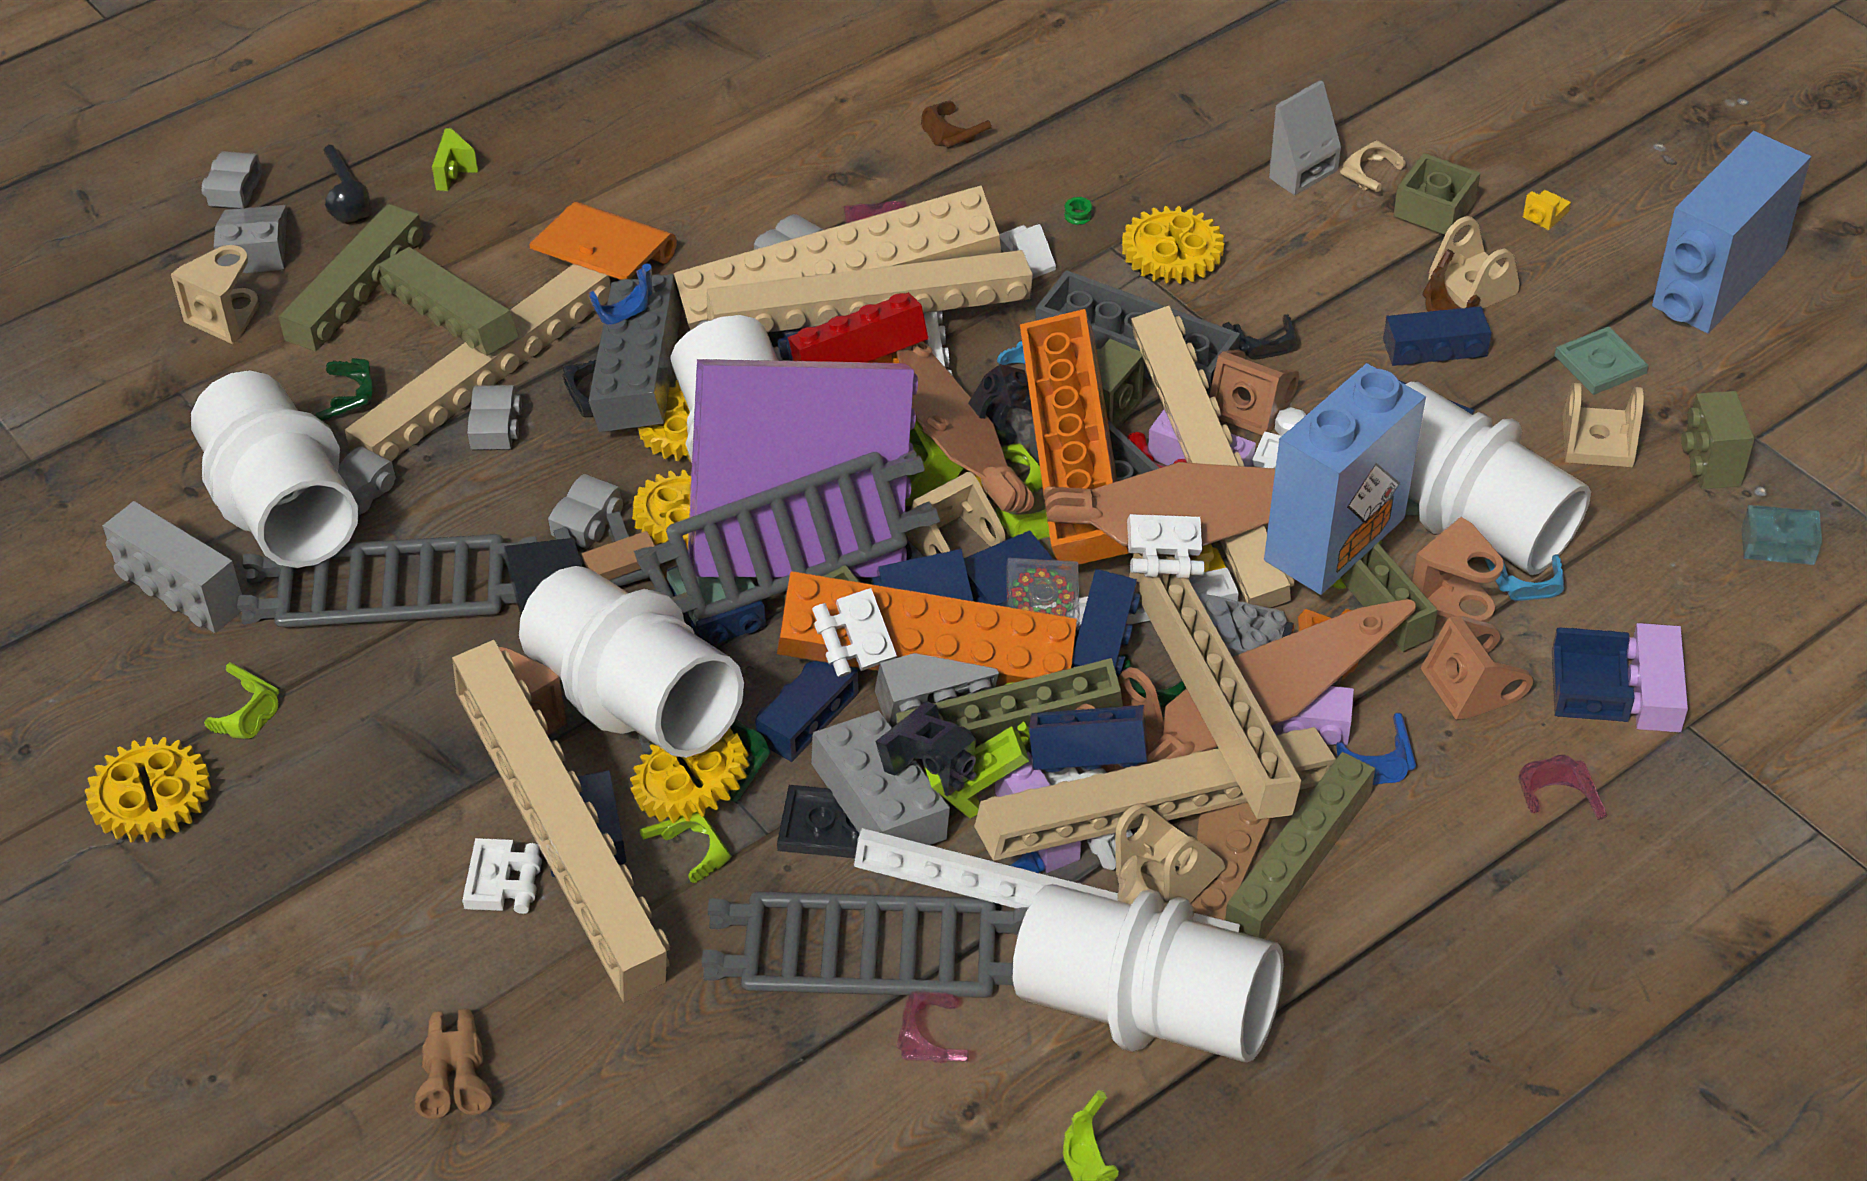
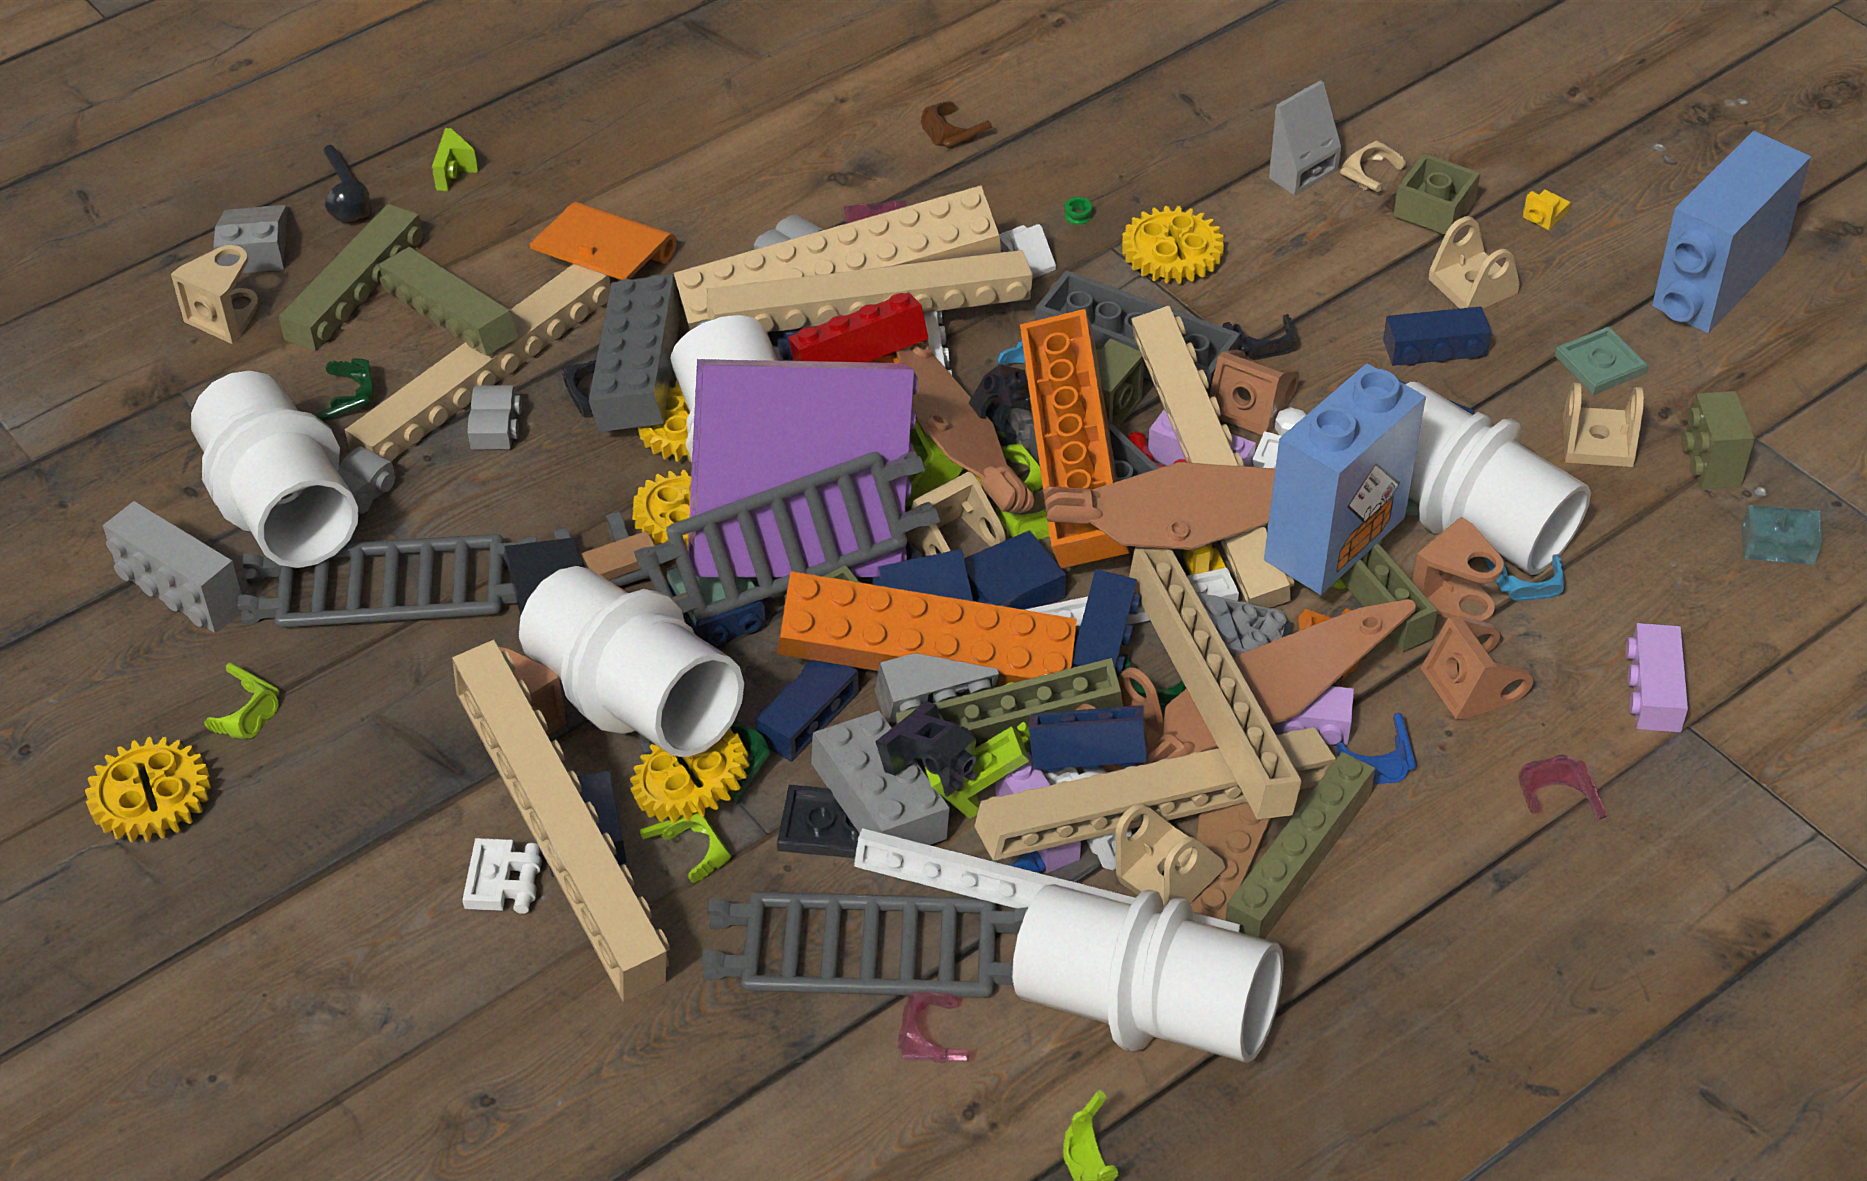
(232, 179): light grey brick -> none
(448, 1052): medium nougat piece -> none
(586, 509): light grey brick -> none
(631, 305): blue helmet -> none
(864, 628): white plate -> none
(1044, 586): clear tile -> none
(1131, 879): tan helmet -> none
(1165, 535): white plate -> none
(1436, 292): reddish brown helmet -> none
(1591, 674): dark blue panel -> none

